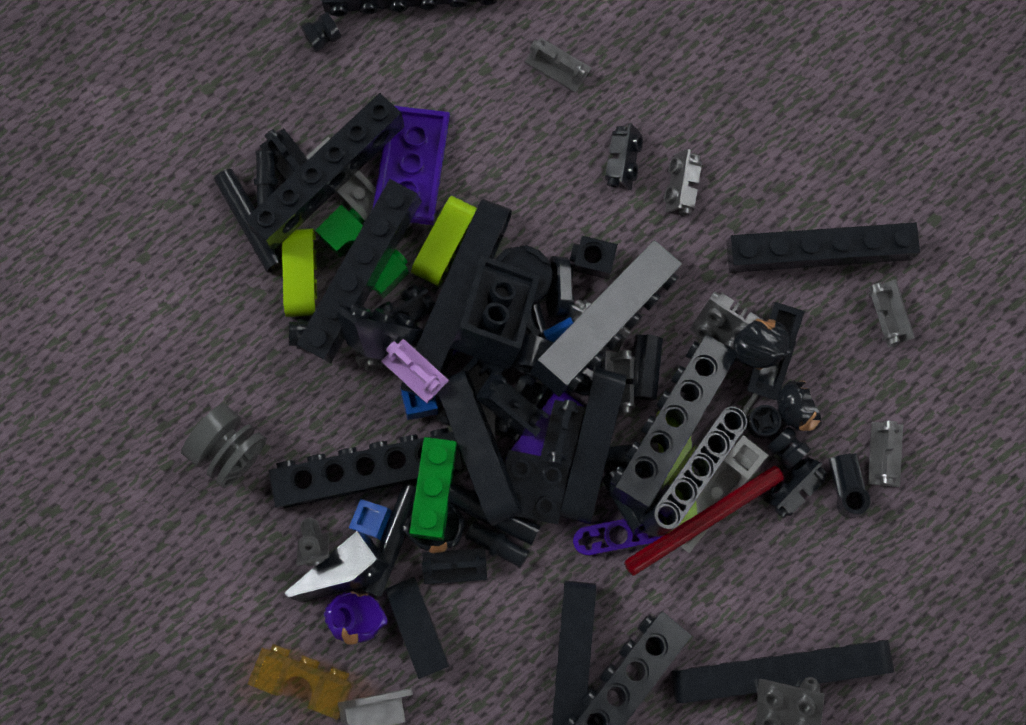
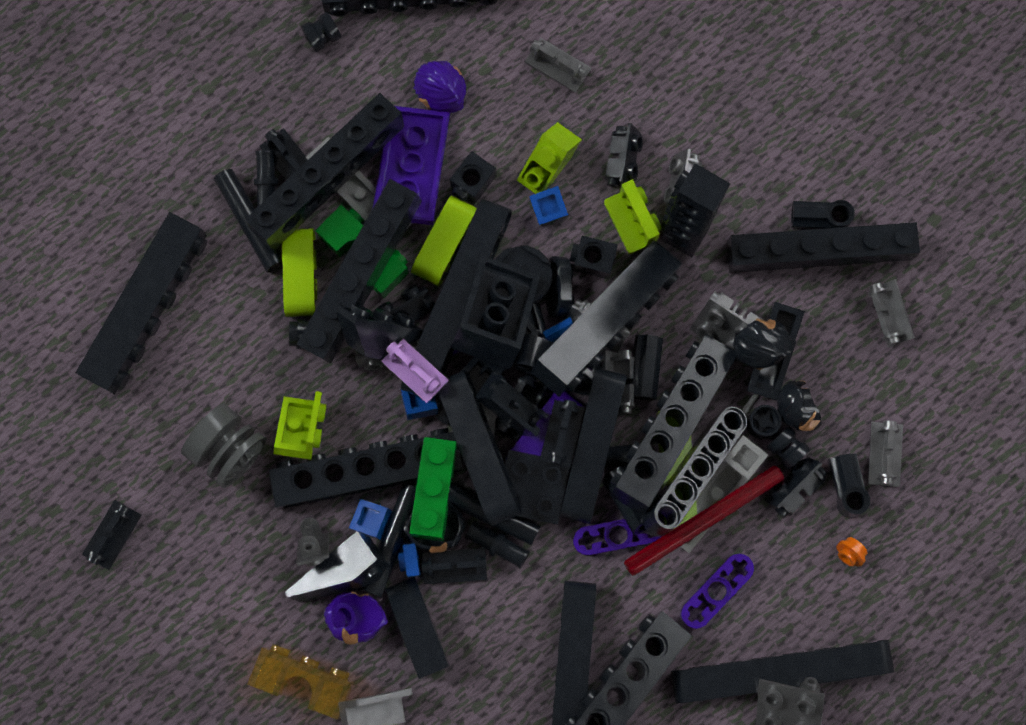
(111, 535): none -> black hinge
(142, 303): none -> black brick
(298, 427): none -> lime bracket
(409, 560): none -> blue plate
(440, 86): none -> dark purple hair
(472, 166): none -> black brick
(548, 158): none -> lime slope
(548, 205): none -> blue plate
(632, 217): none -> lime bracket
(692, 209): none -> black brick
(739, 579): none -> dark purple beam
(818, 214): none -> black piece
(851, 552): none -> orange plate

